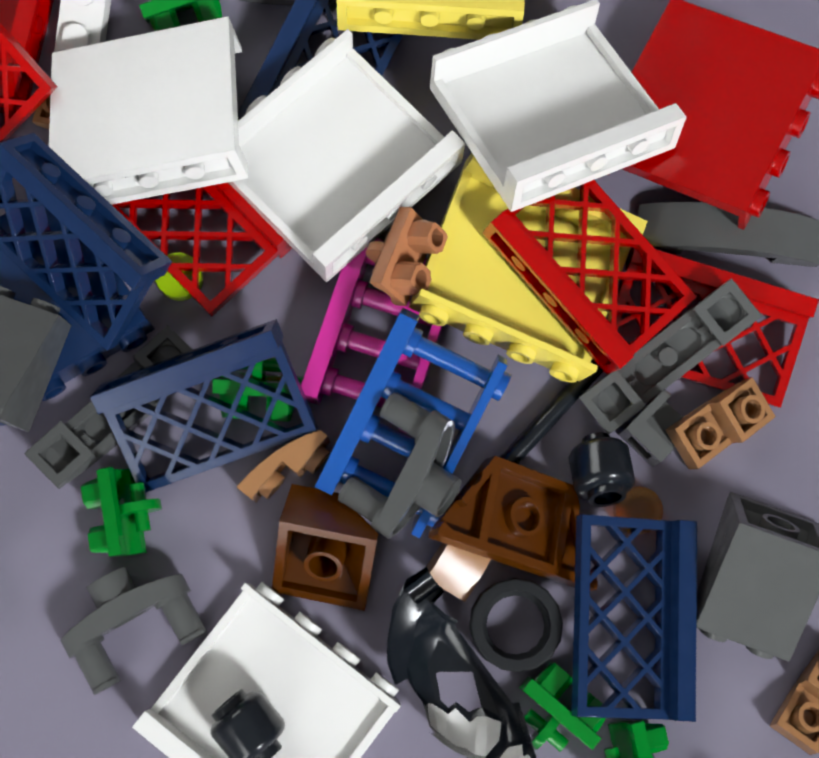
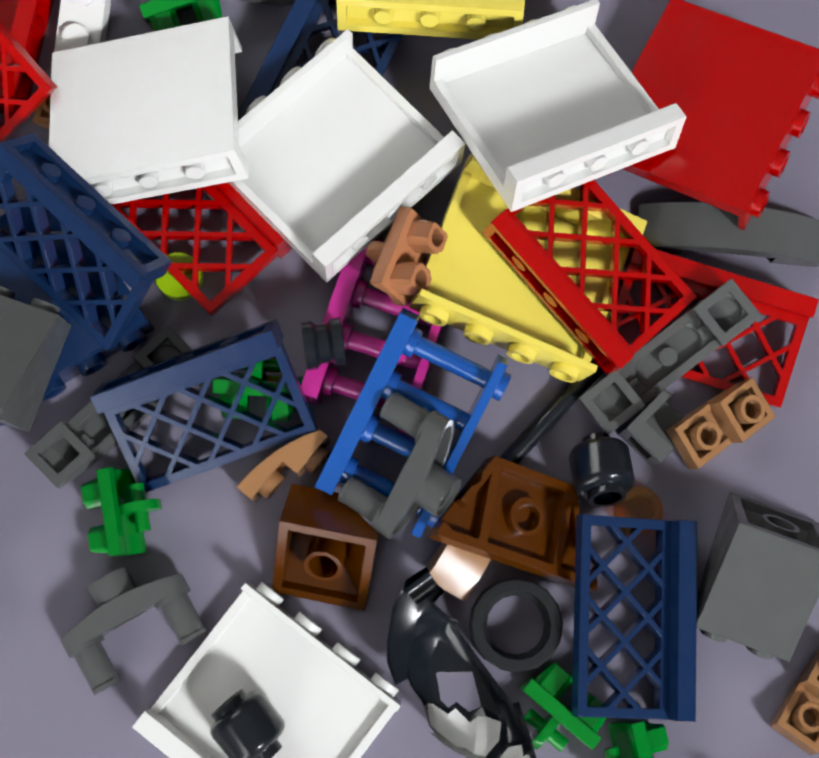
(323, 343): none -> black wheel

